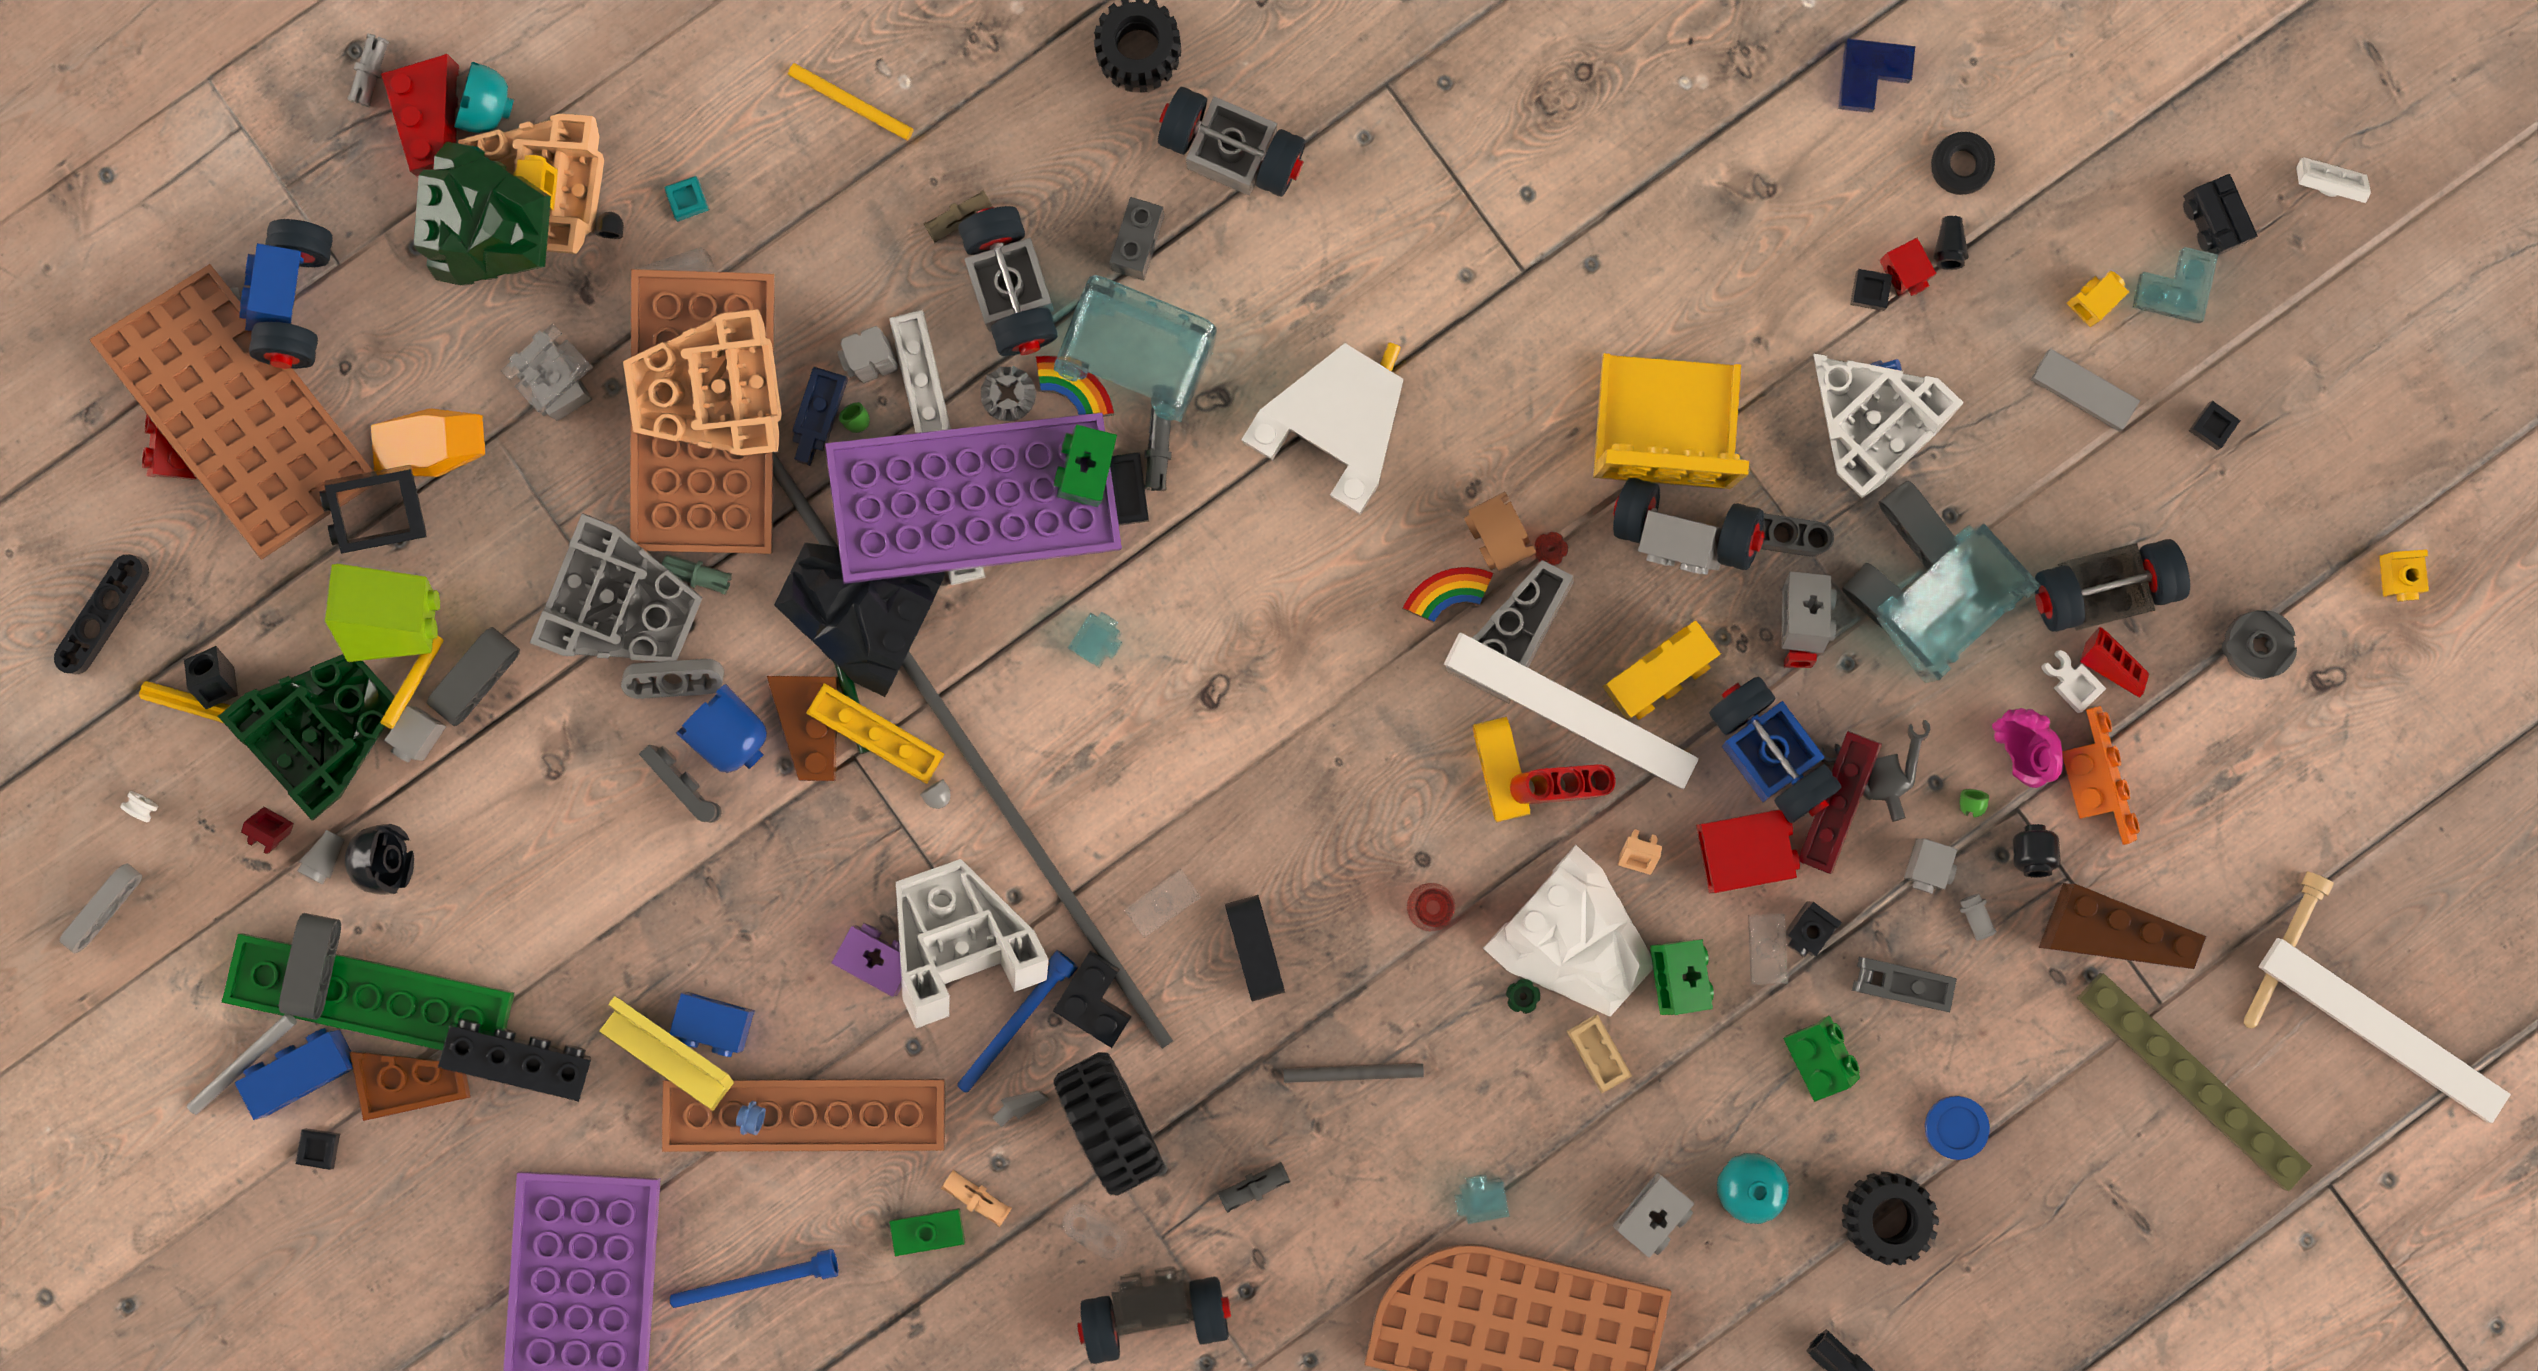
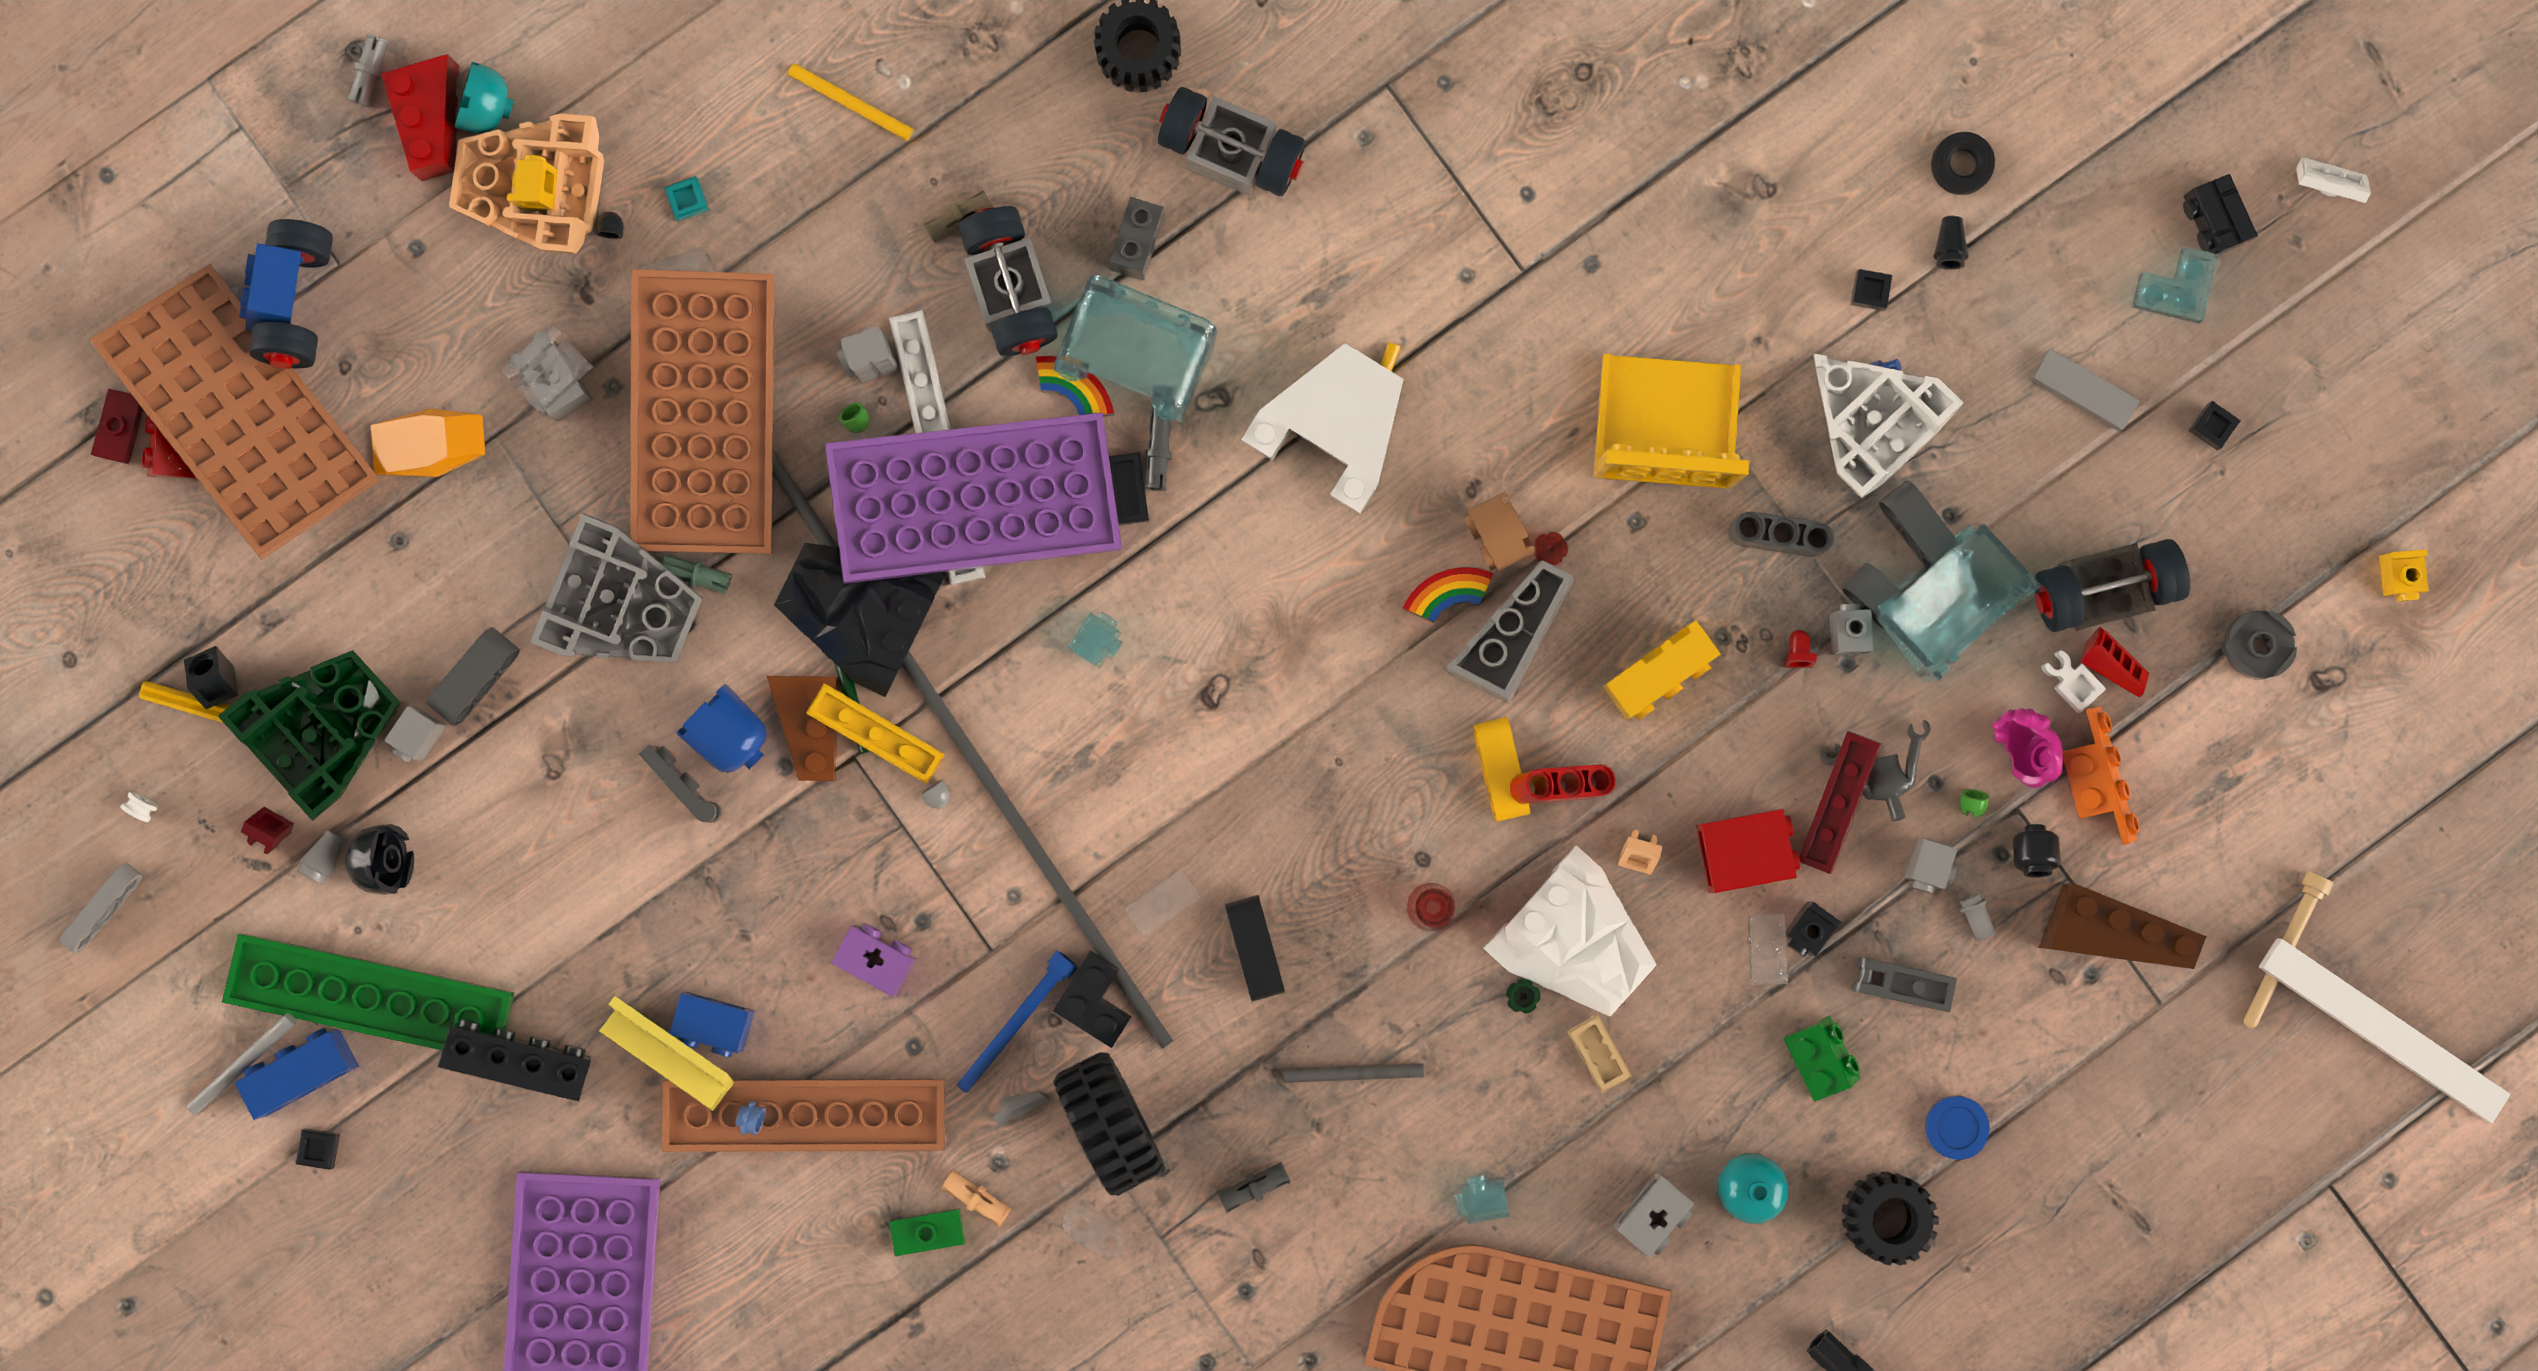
(106, 618): black beam -> none
(117, 427): none -> dark red plate
(310, 966): dark grey beam -> none
(380, 613): lime slope -> none
(403, 1084): dark orange wing -> none
(410, 685): yellow bar -> none
(411, 502): black window -> none
(478, 218): dark green wedge -> none
(682, 668): light grey beam -> none
(709, 387): light nougat wedge -> none
(817, 413): dark blue hinge -> none
(822, 1265): blue piece -> none
(954, 929): white wedge -> none
(1008, 409): light grey gear -> none
(1098, 450): green brick -> none
(1150, 1305): brick -> none
(1570, 710): white tile -> none
(1673, 992): green brick -> none
(1683, 540): brick -> none
(1773, 750): brick -> none
(1807, 612): light grey brick -> none
(1851, 630): none -> light grey brick
(1866, 64): clear blue plate -> none
(1909, 268): red brick -> none
(2098, 298): yellow brick -> none
(2194, 1082): olive plate -> none

